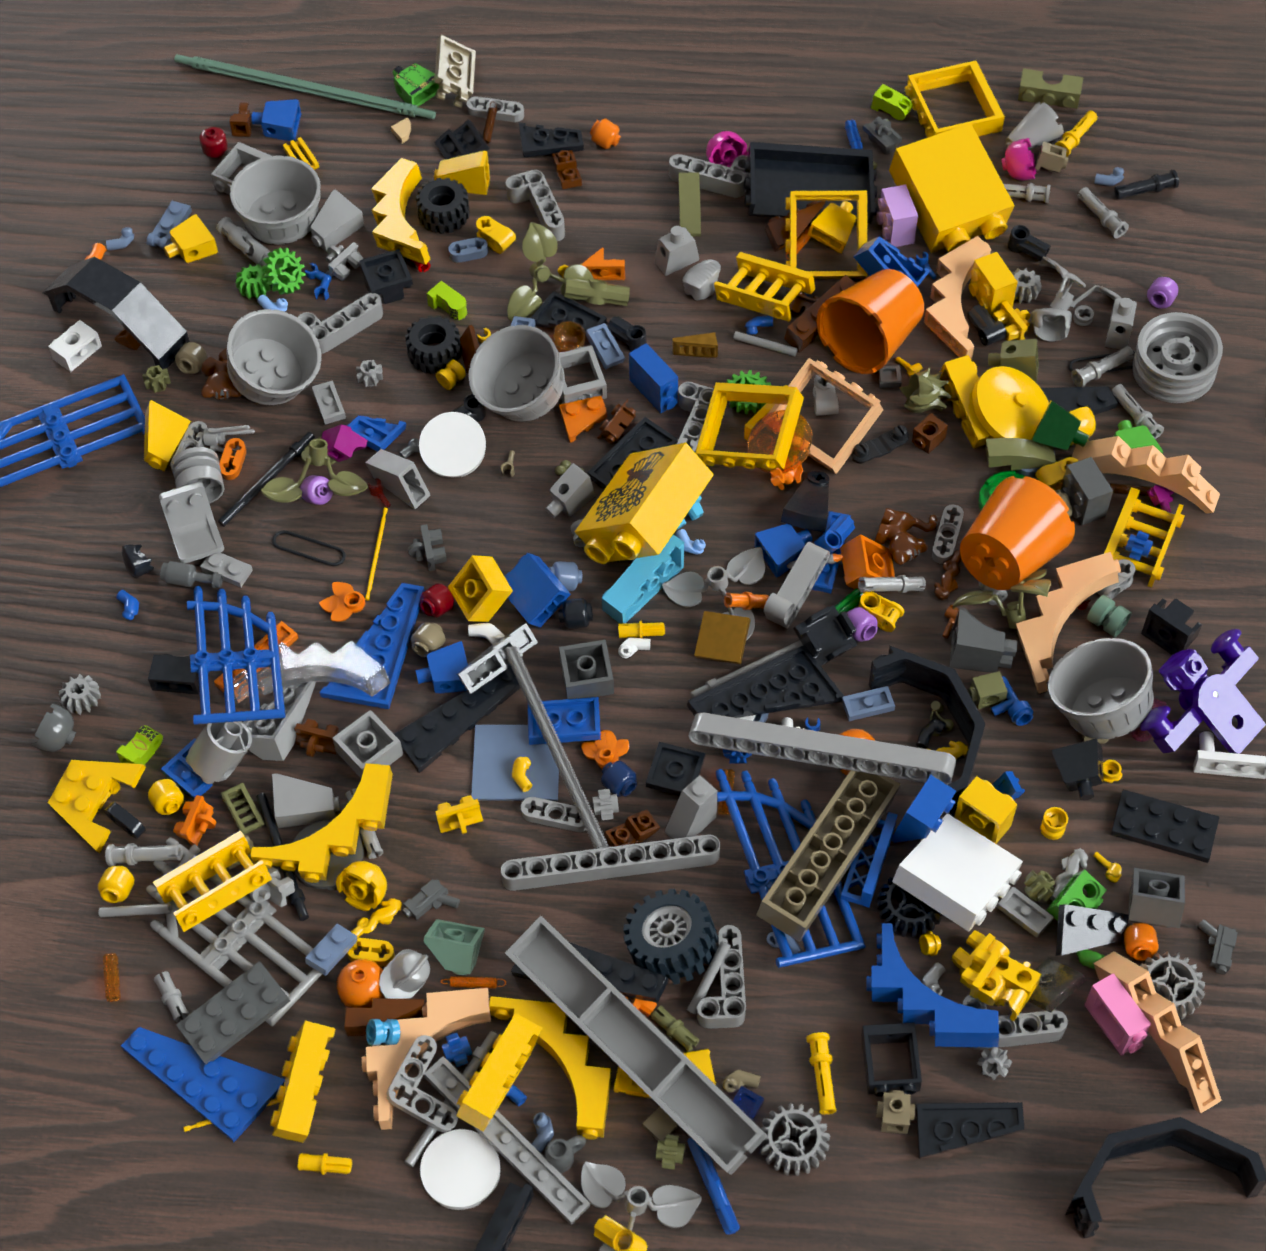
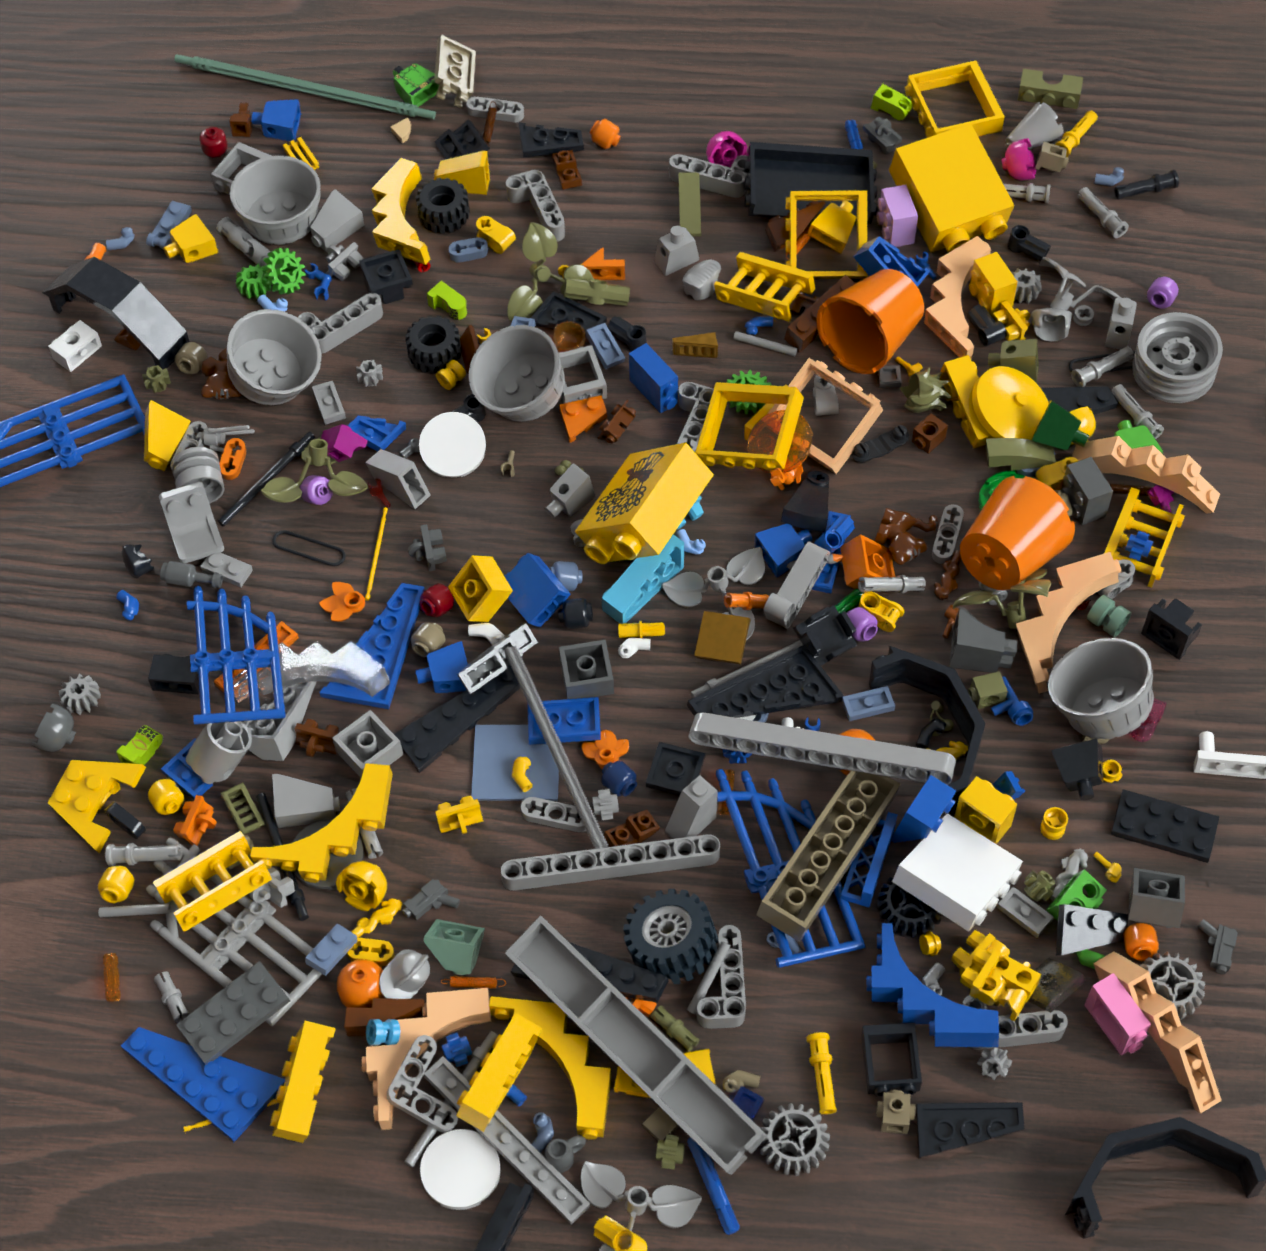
(324, 1163): yellow axle -> none
(642, 437): black plate -> none
(1207, 697): piece -> none

